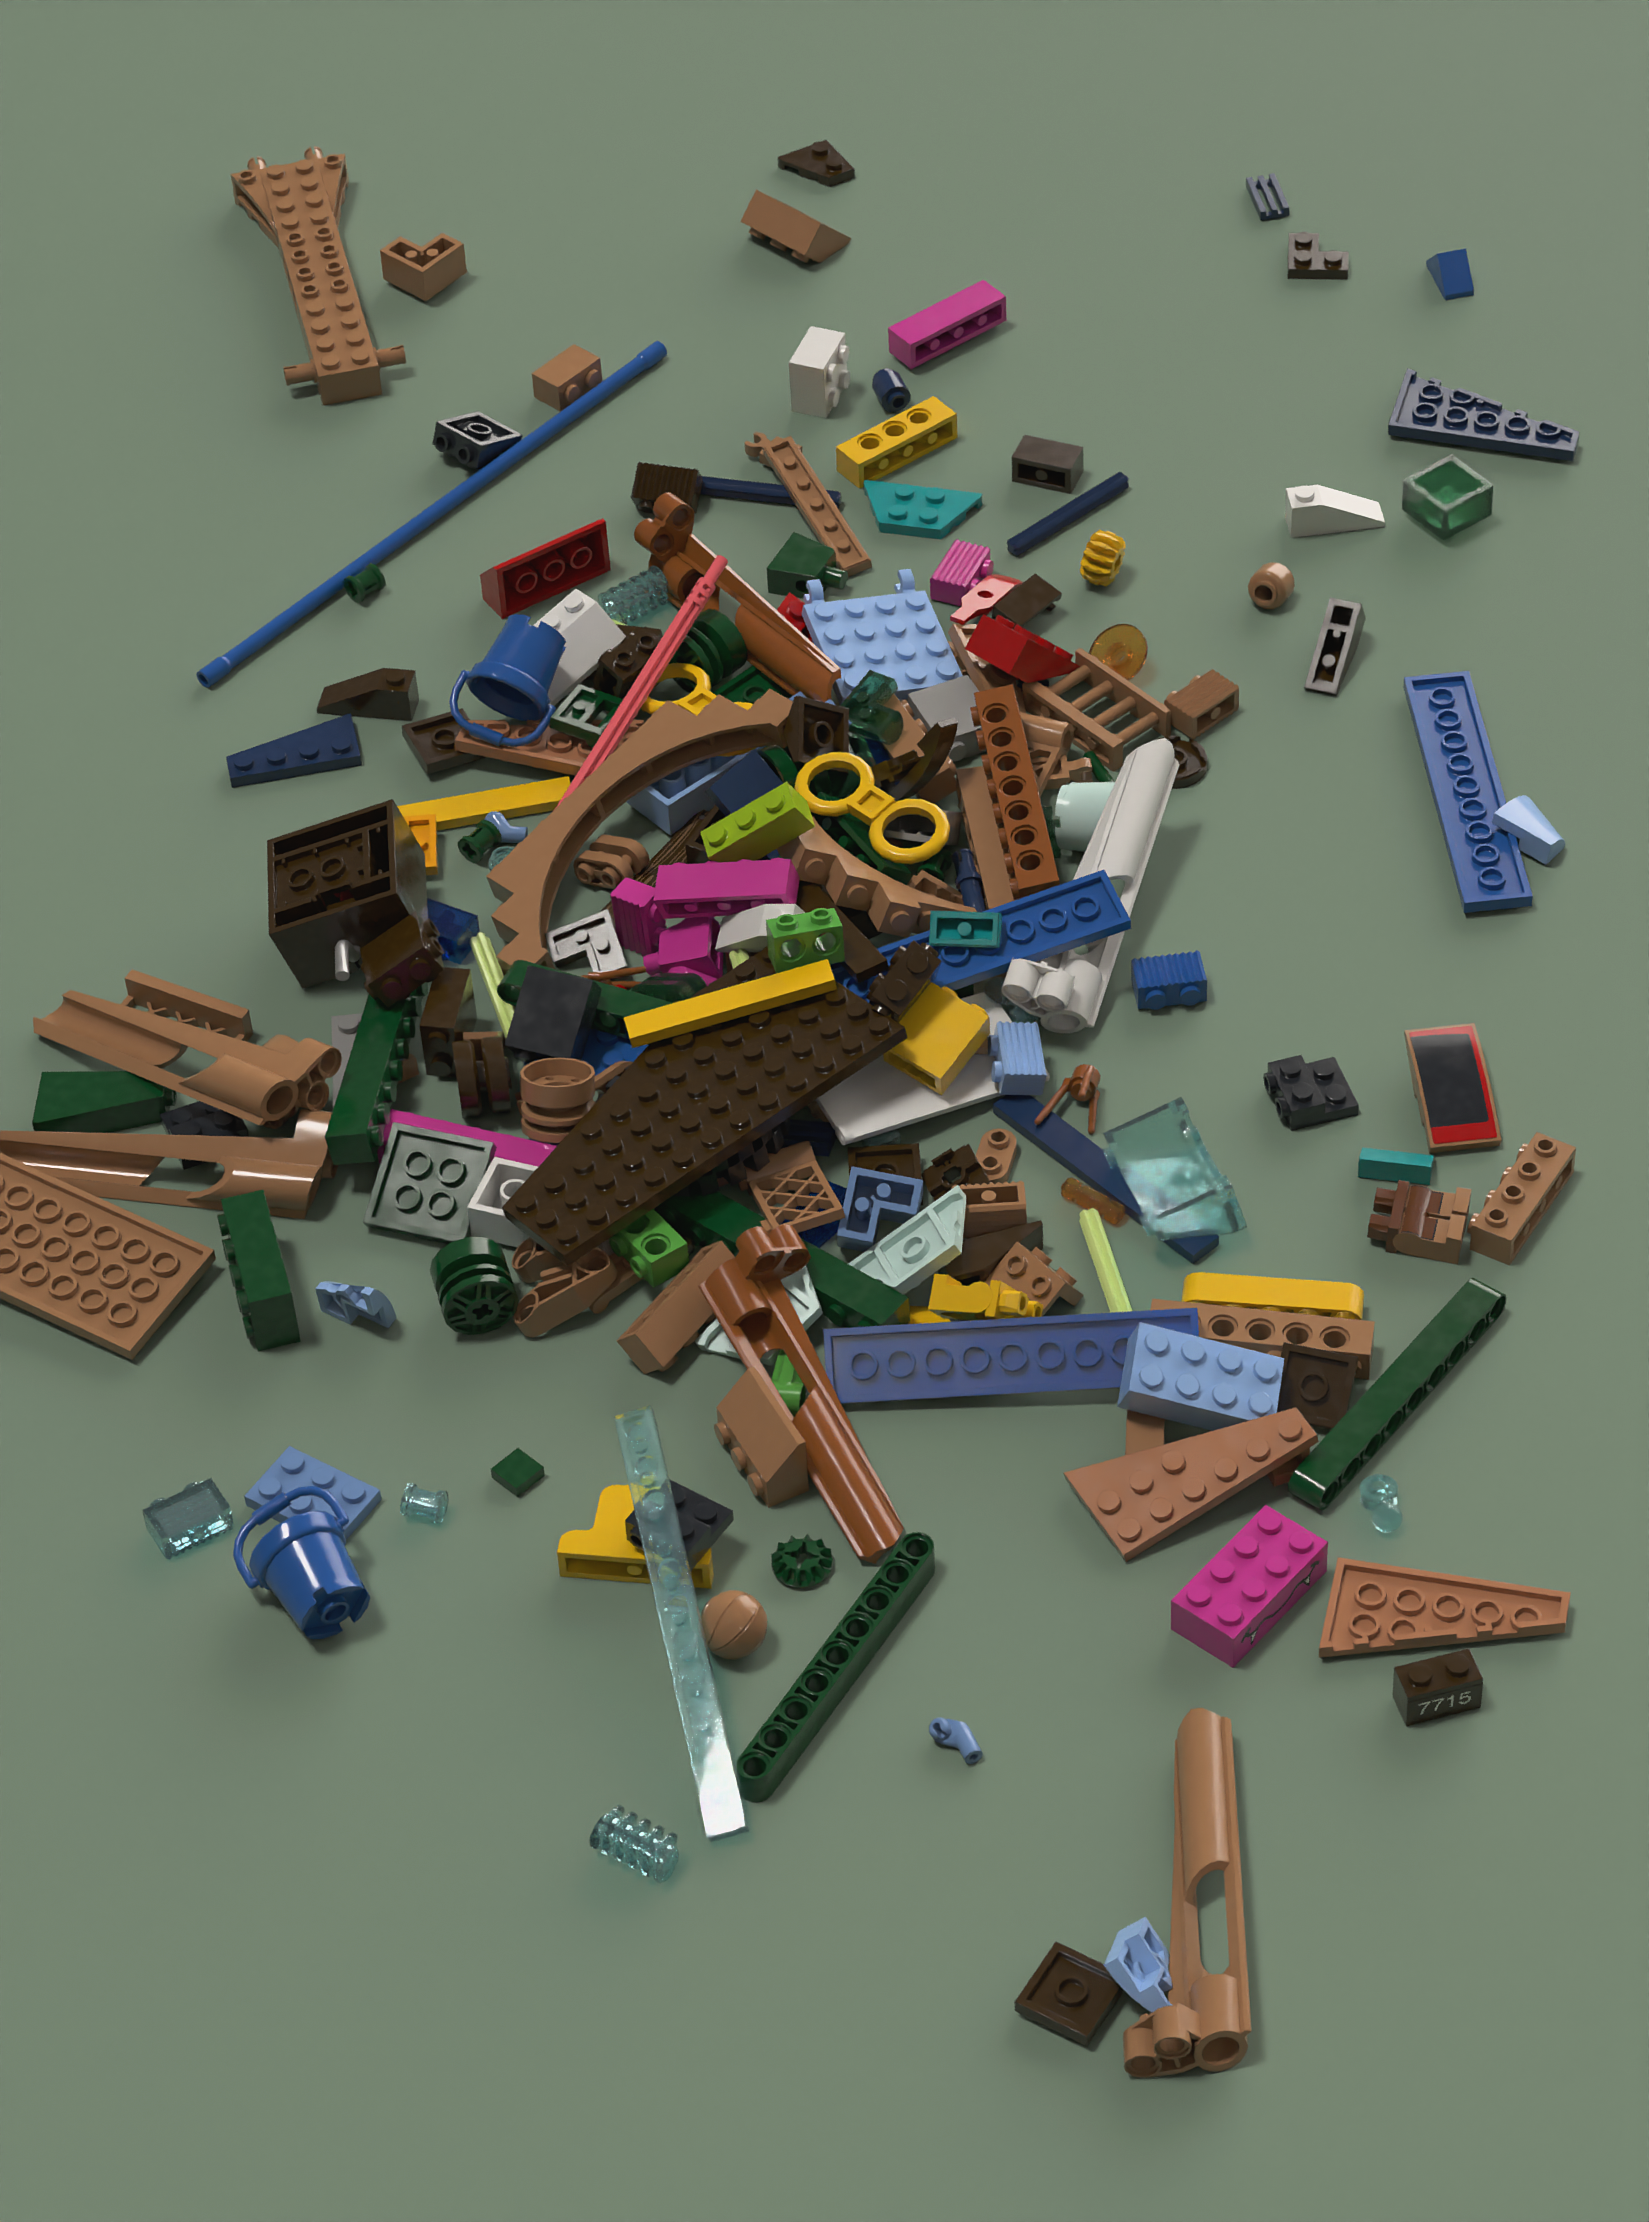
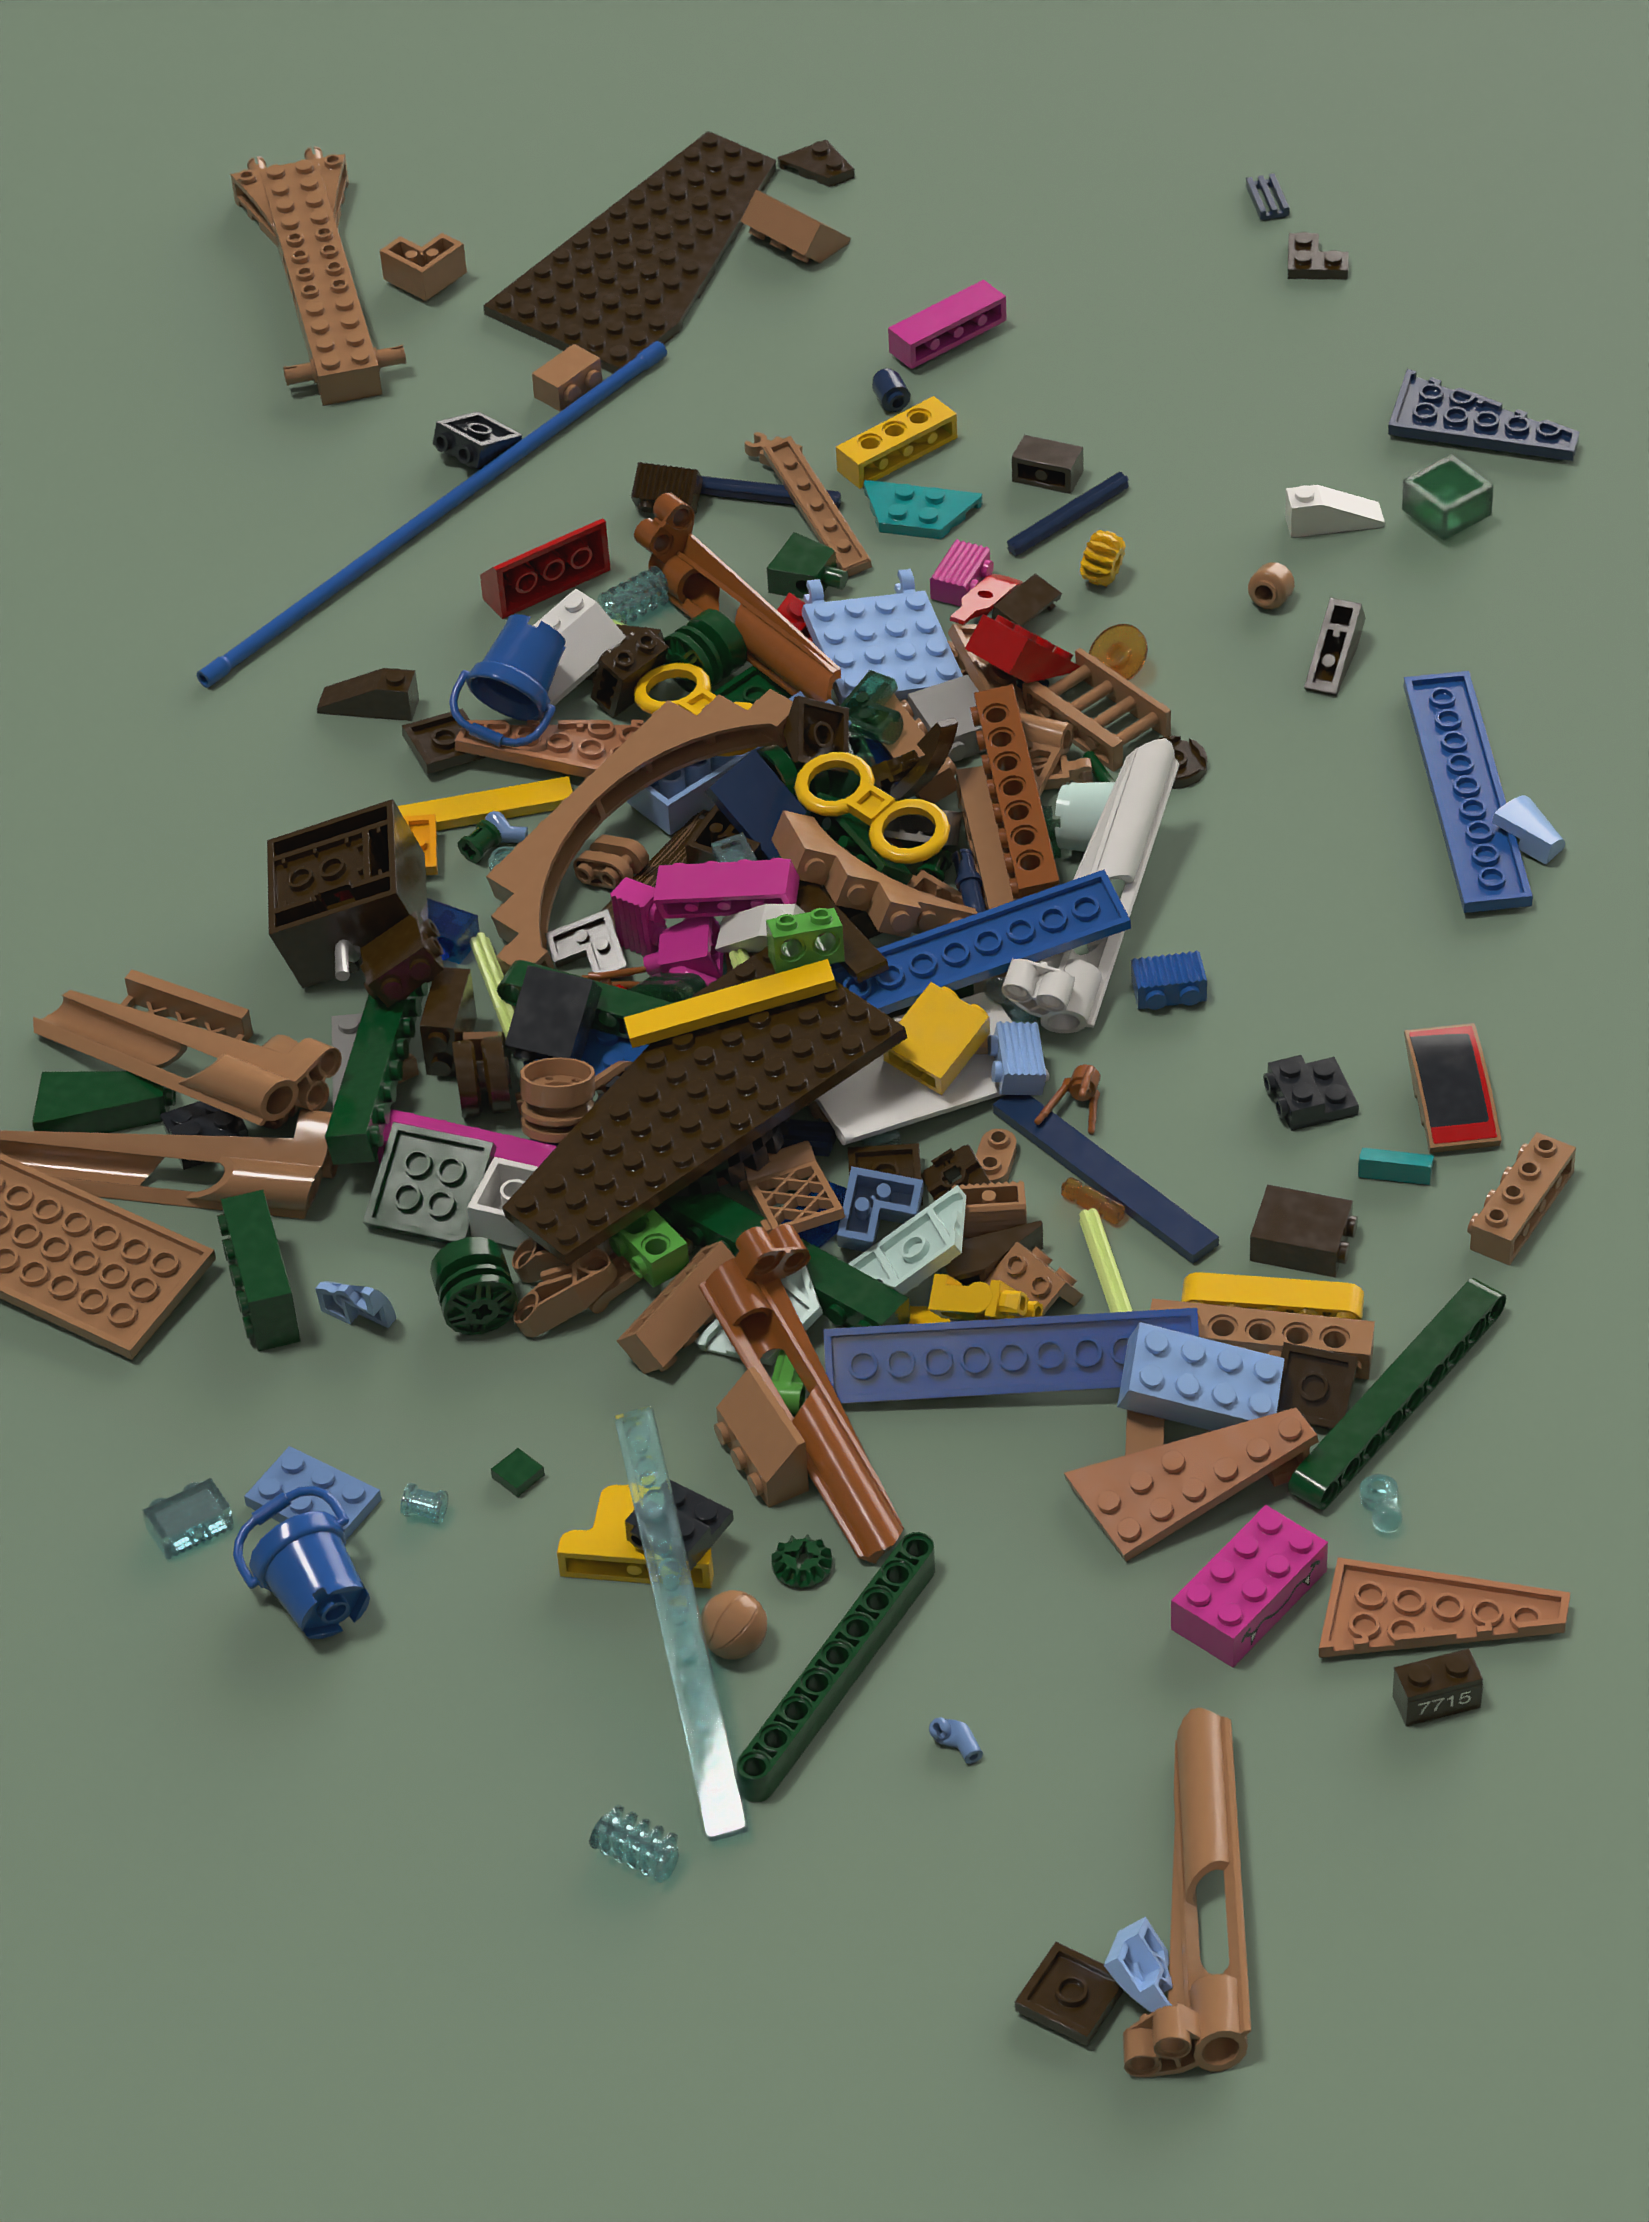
(305, 752): dark blue wing -> none
(364, 583): dark green bush -> none
(580, 710): dark green plate -> none
(642, 259): none -> dark brown wing
(650, 673): coral axle -> none
(759, 826): lime brick -> none
(819, 372): white brick -> none
(906, 980): dark brown brick -> none
(965, 929): teal slope -> none
(1173, 1175): clear light blue windscreen -> none
(1202, 703): medium nougat brick -> none
(1302, 1231): none -> dark brown brick
(1421, 1221): hips -> none
(1451, 274): blue slope -> none

